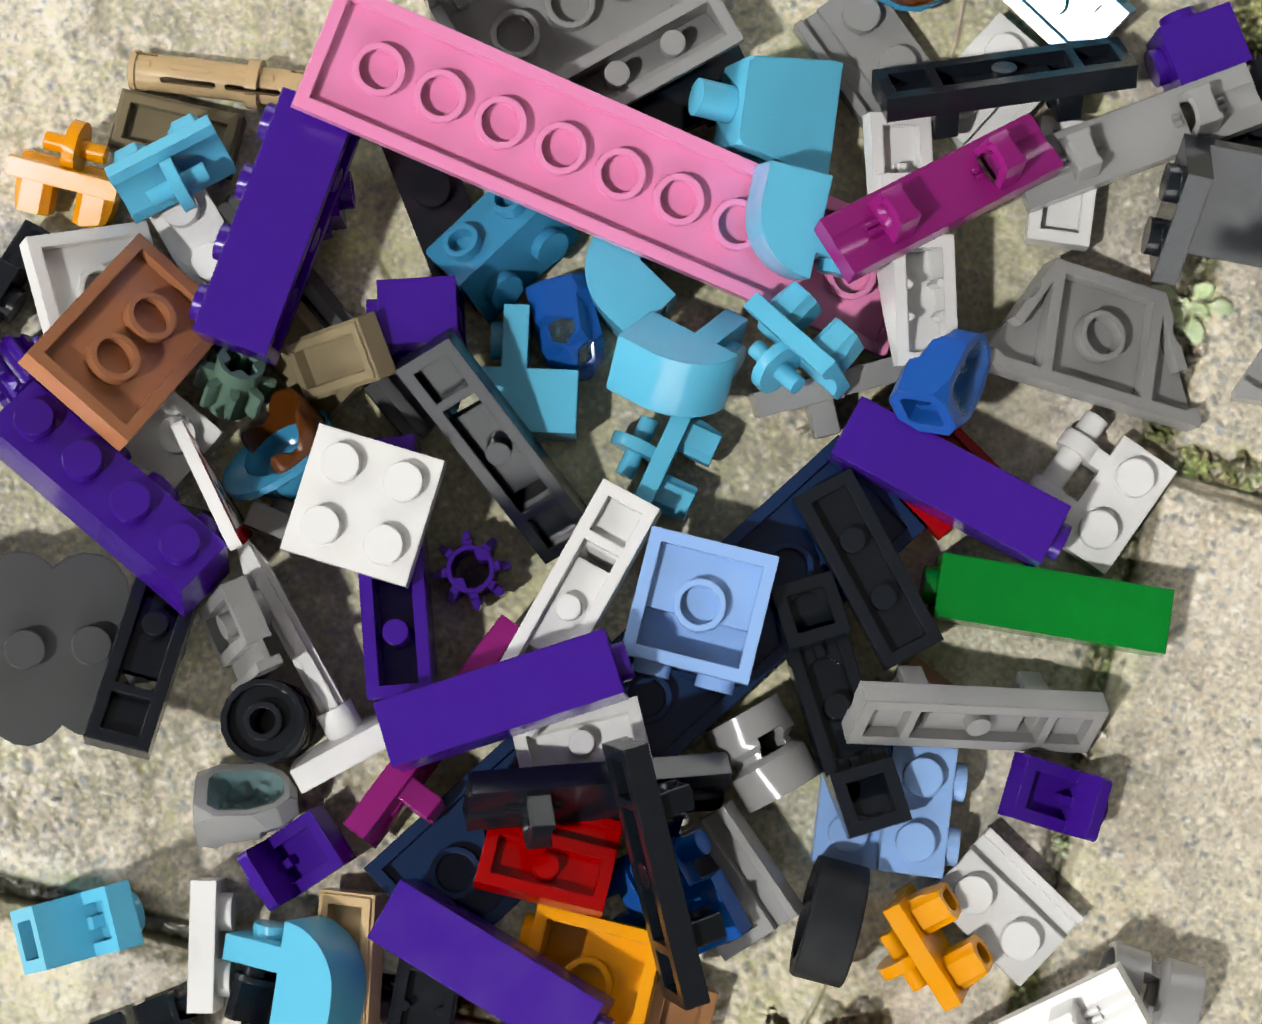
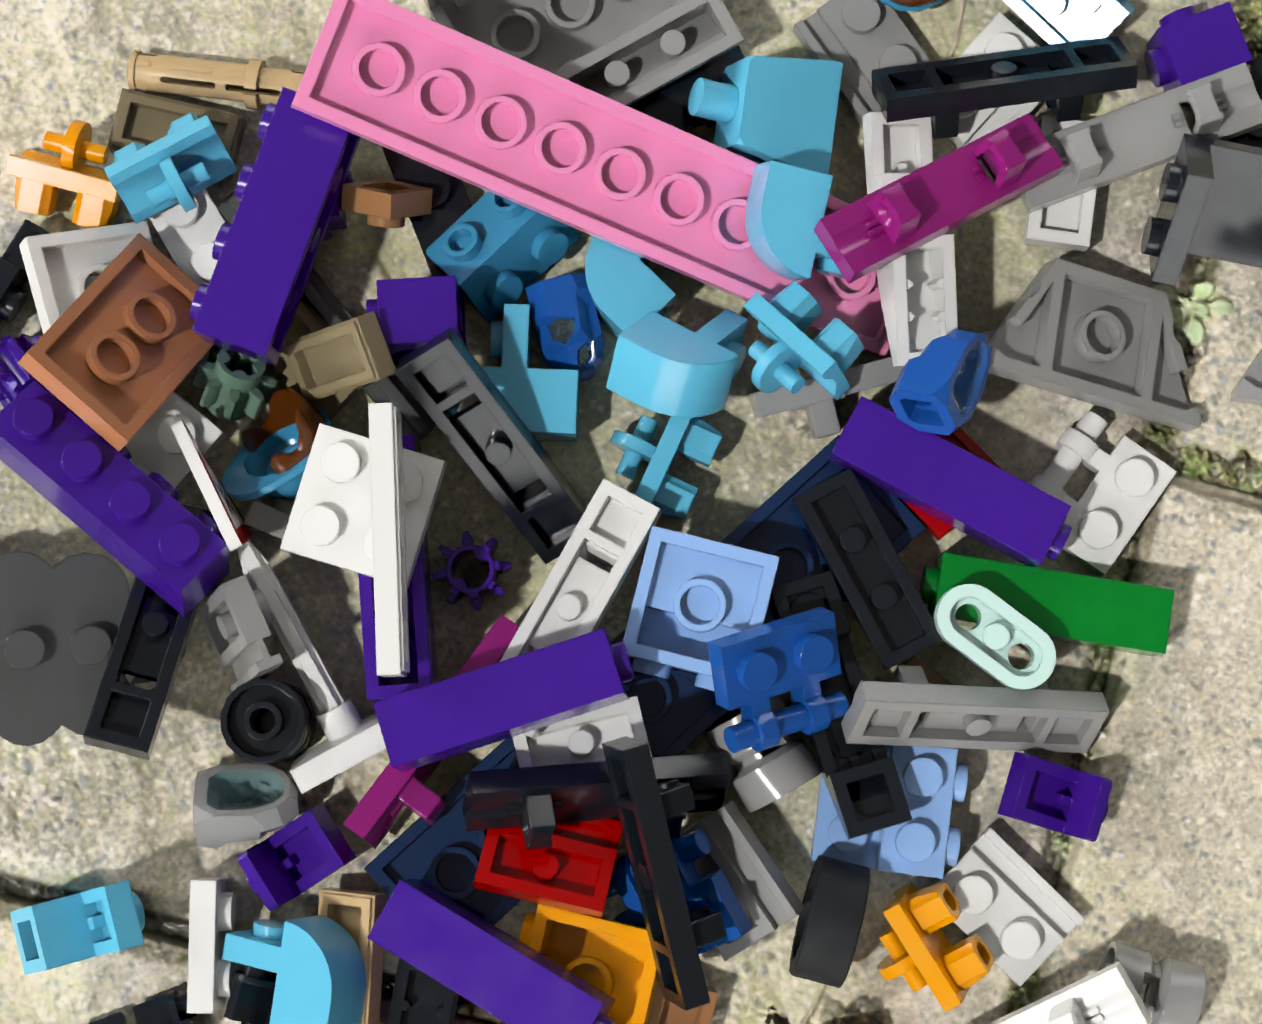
(386, 201): none -> medium nougat plate
(388, 540): none -> white tile
(772, 660): none -> blue plate
(993, 636): none -> light aqua plate

